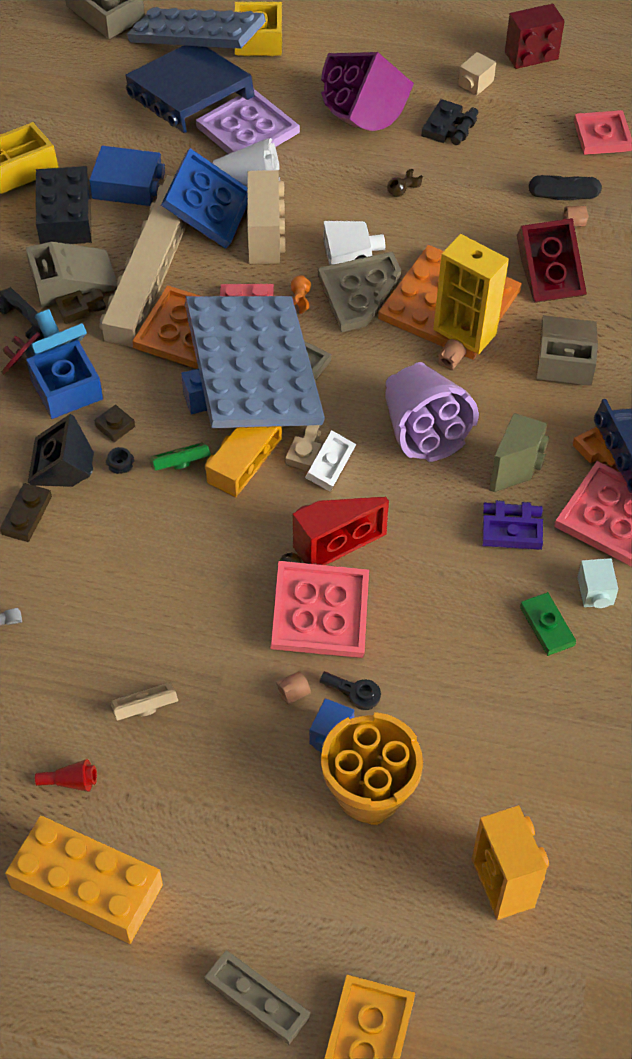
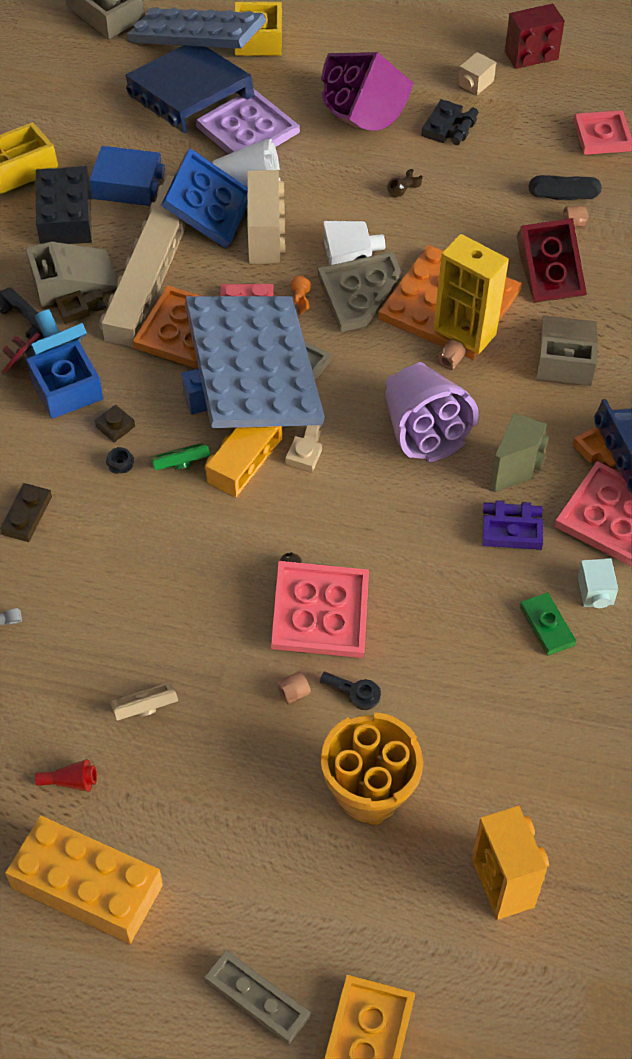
(61, 455): black slope -> none
(326, 719): blue brick -> none
(330, 461): white plate -> none
(338, 527): red slope -> none

